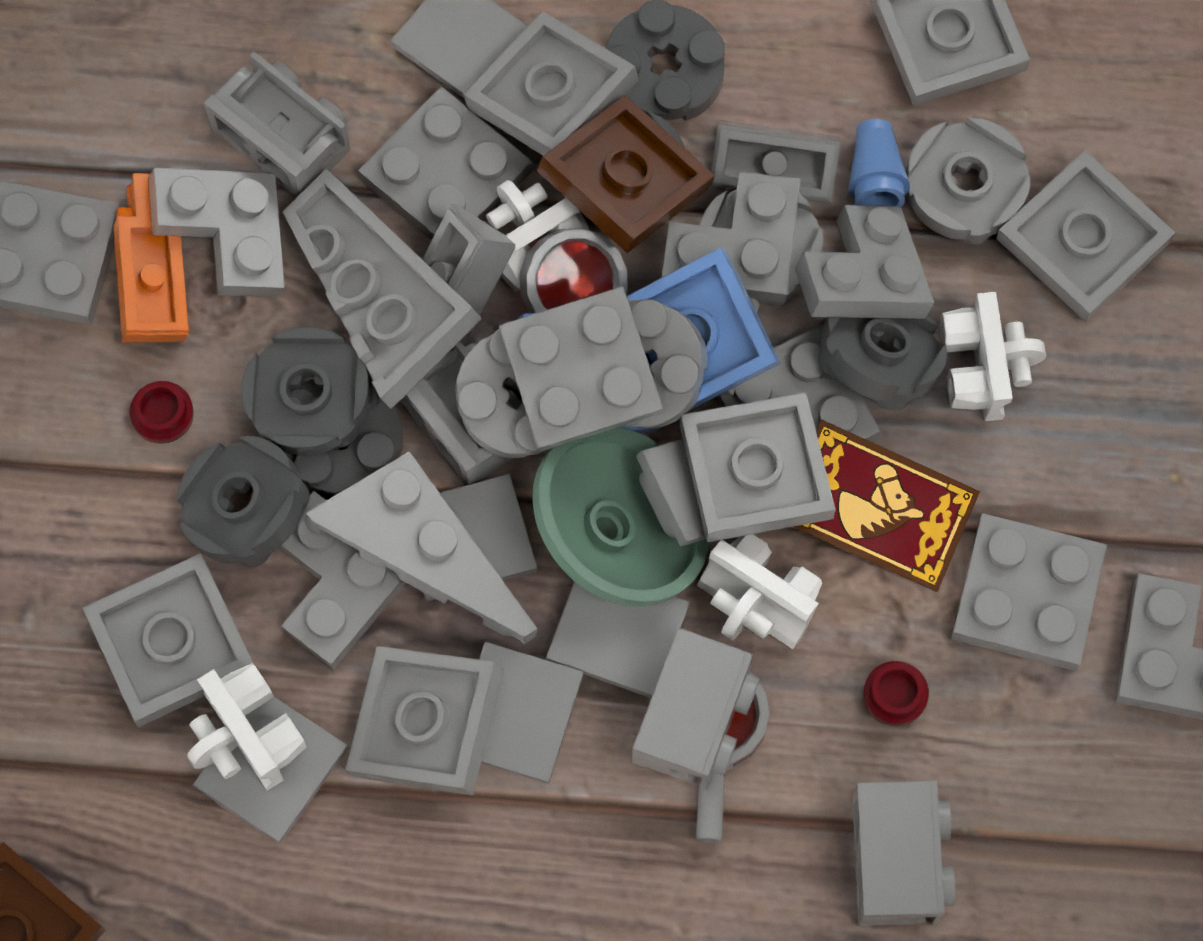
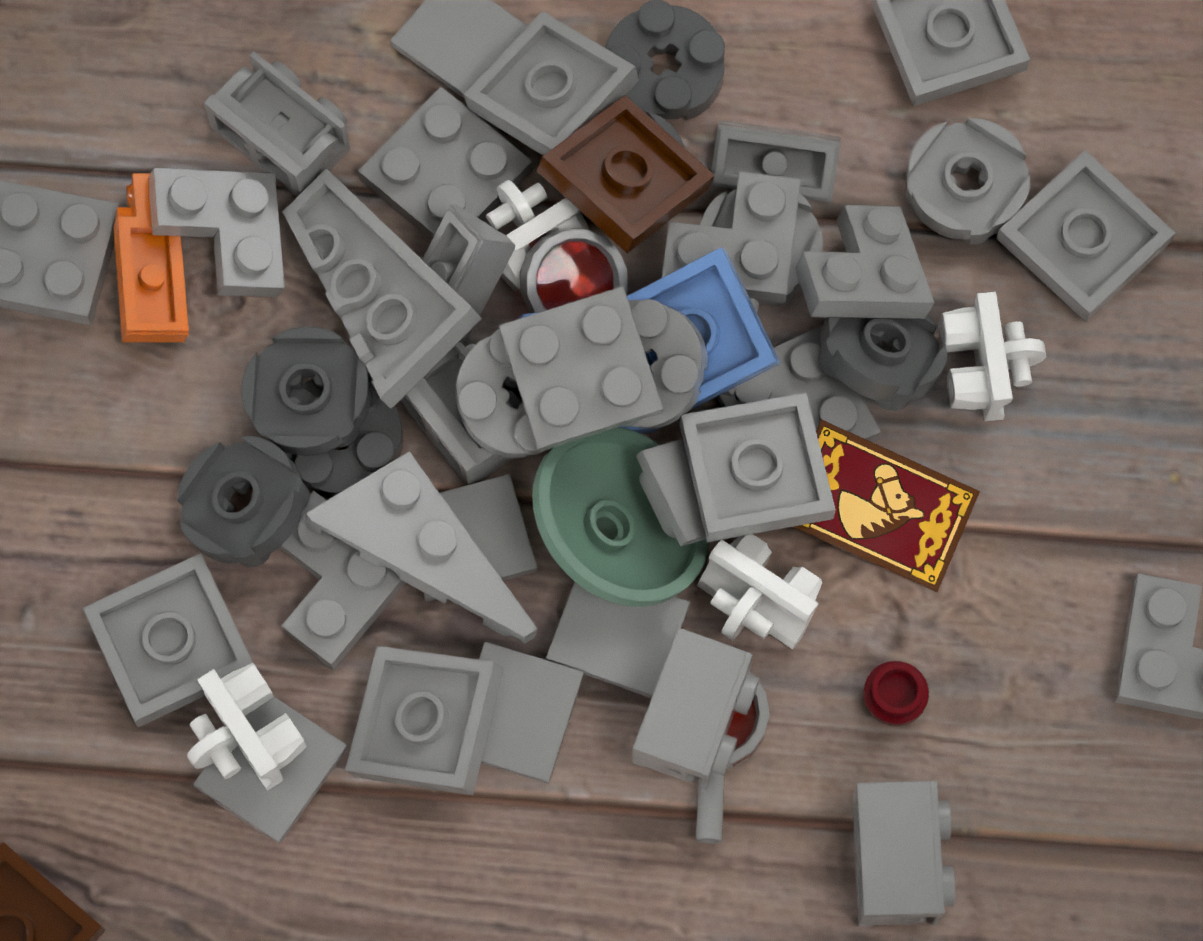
(161, 412): dark red plate -> none
(877, 166): medium blue cone -> none
(1029, 592): light grey plate -> none

